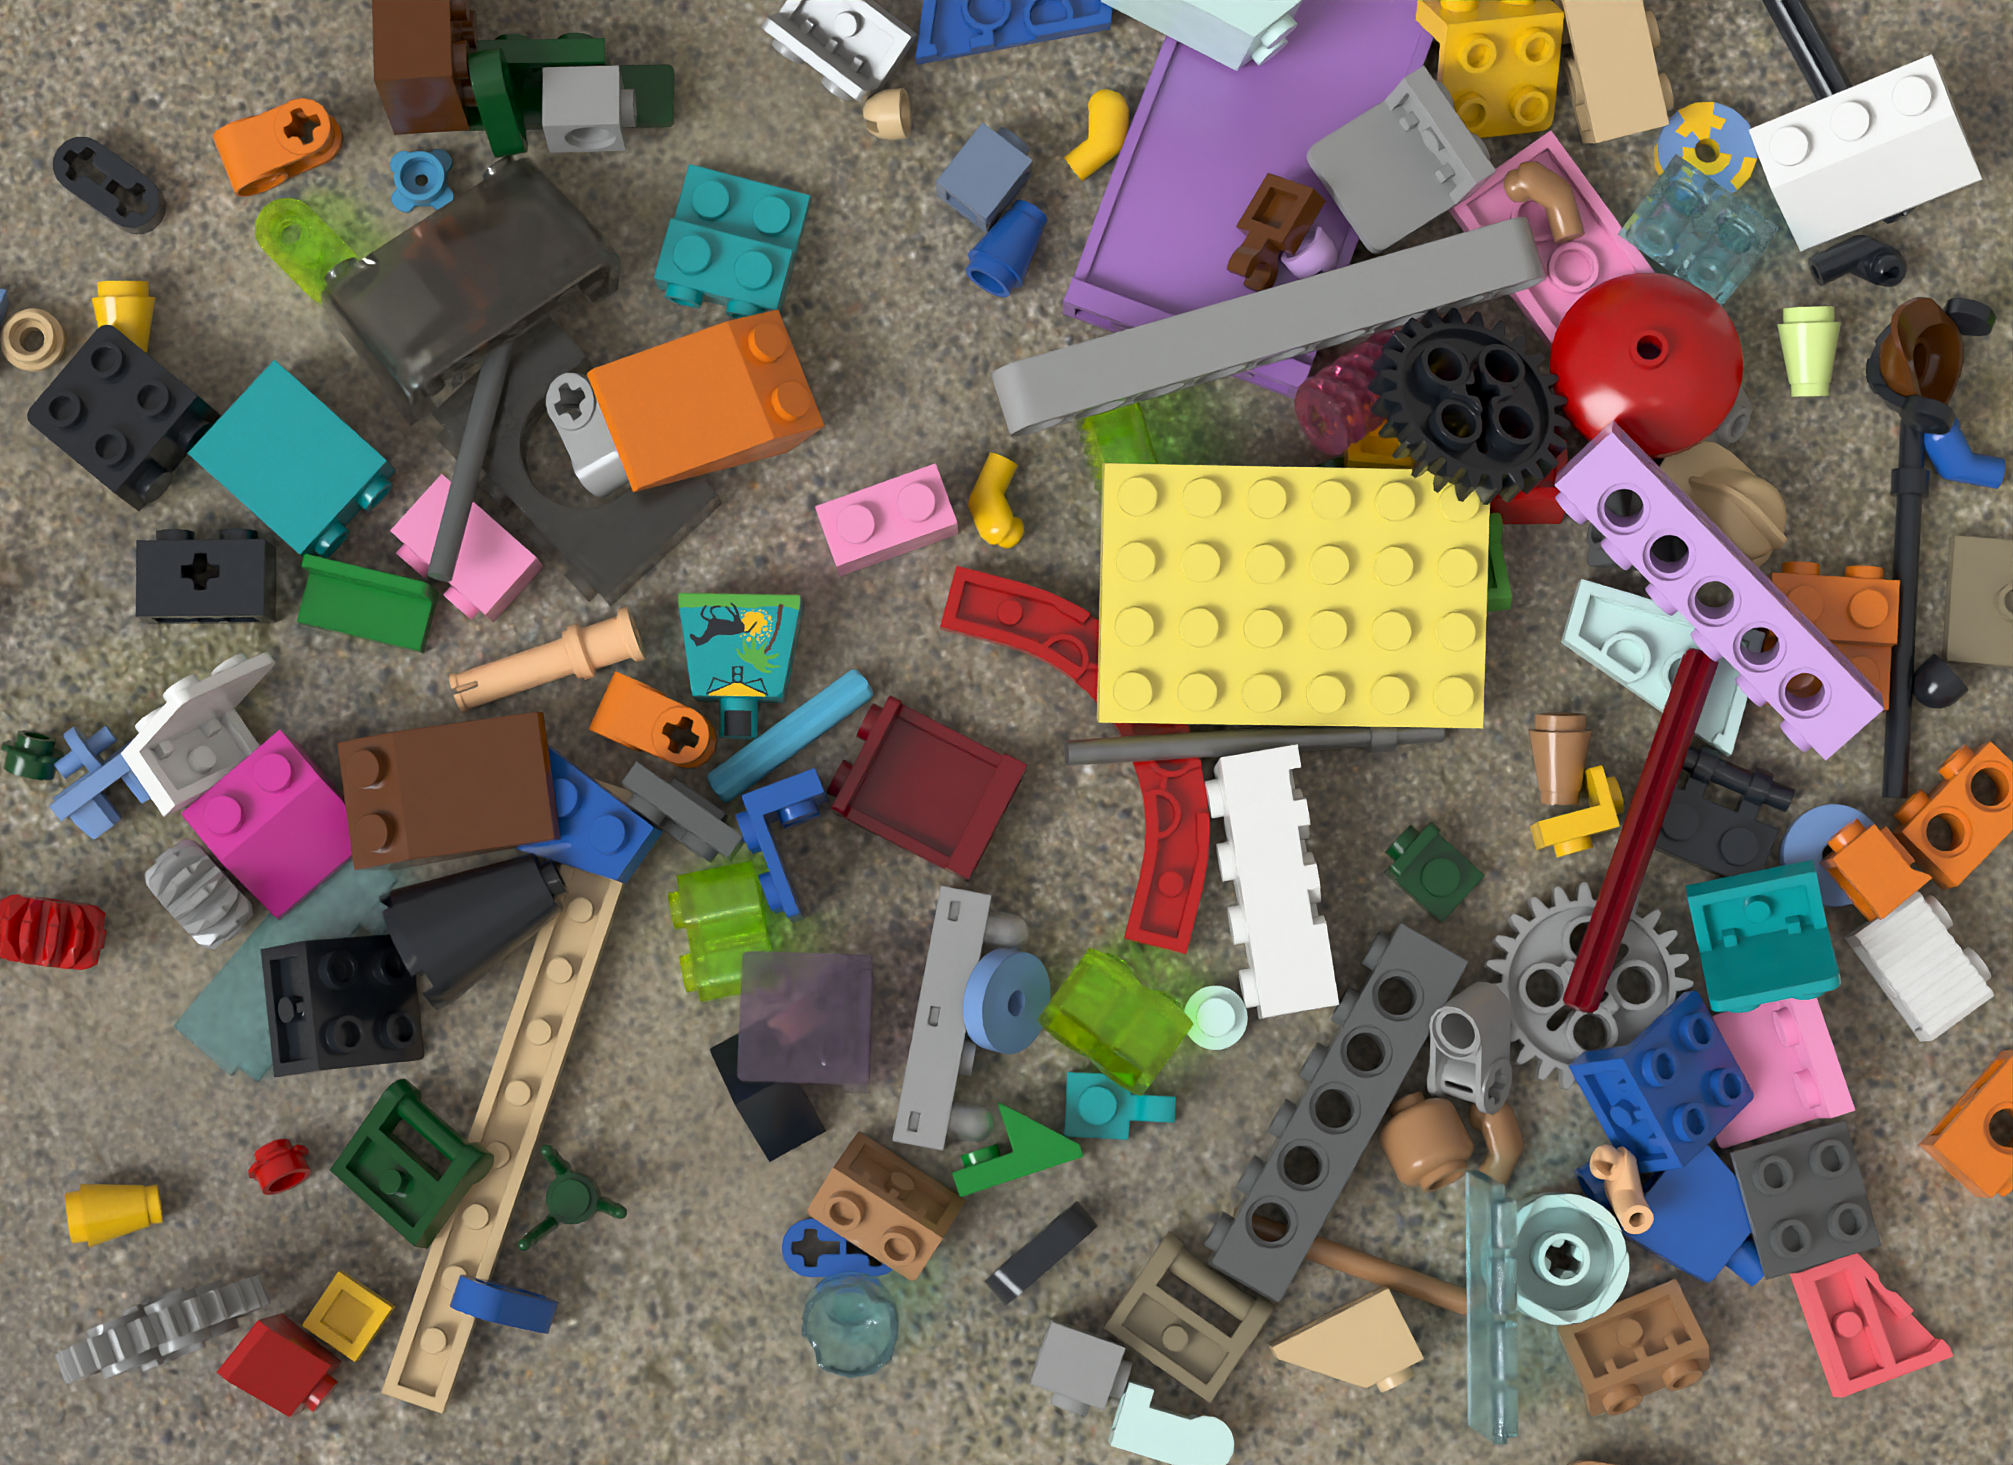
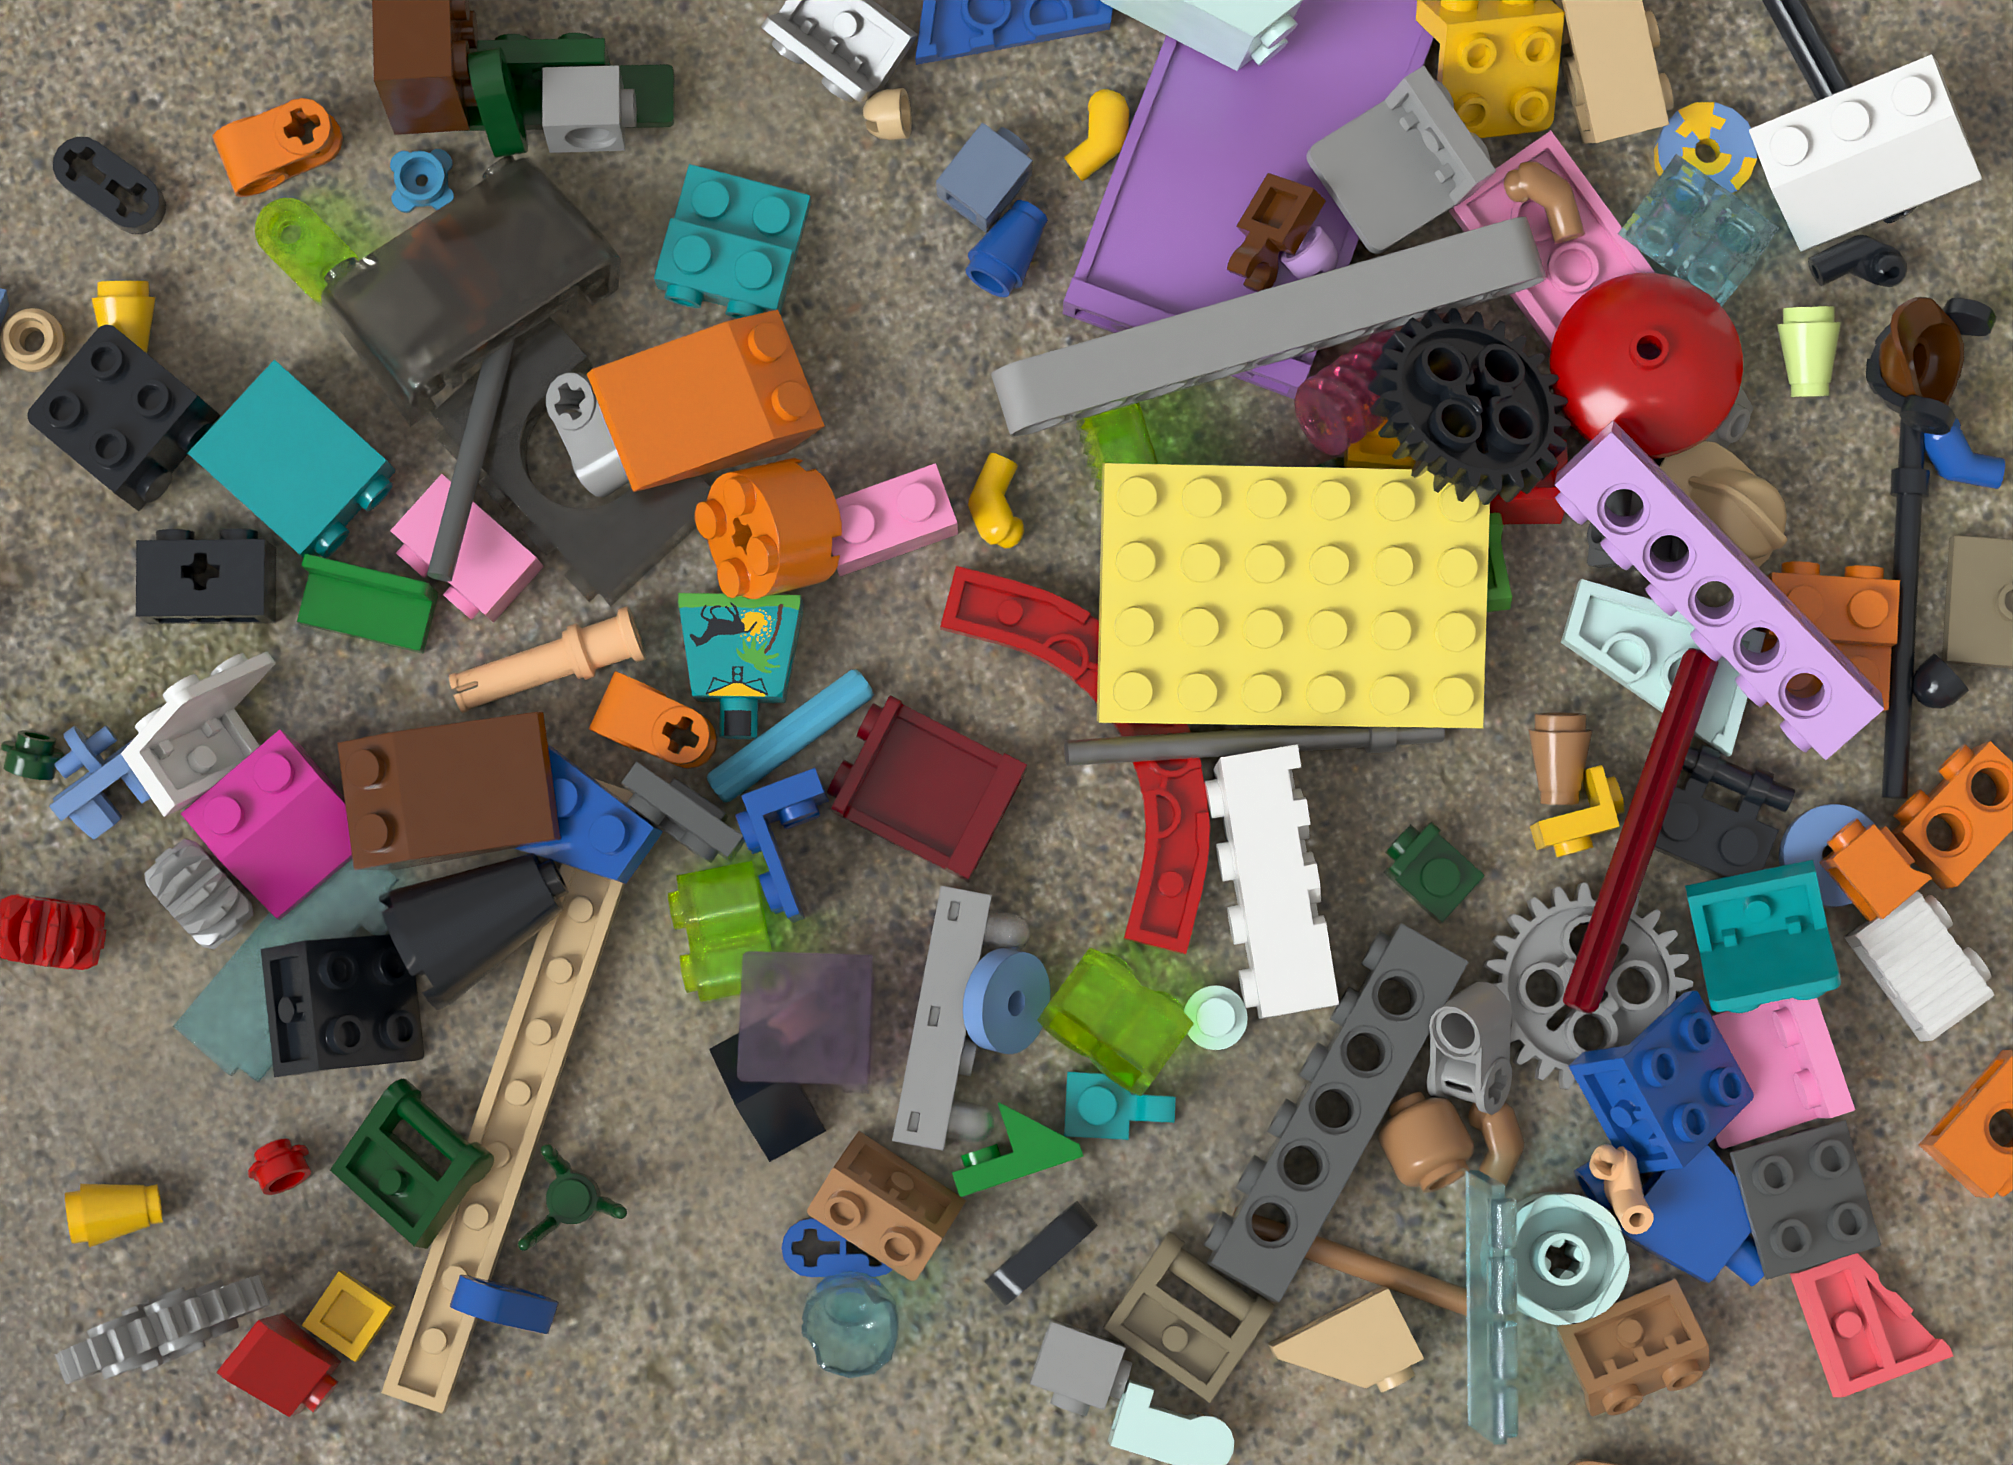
(770, 529): none -> orange brick

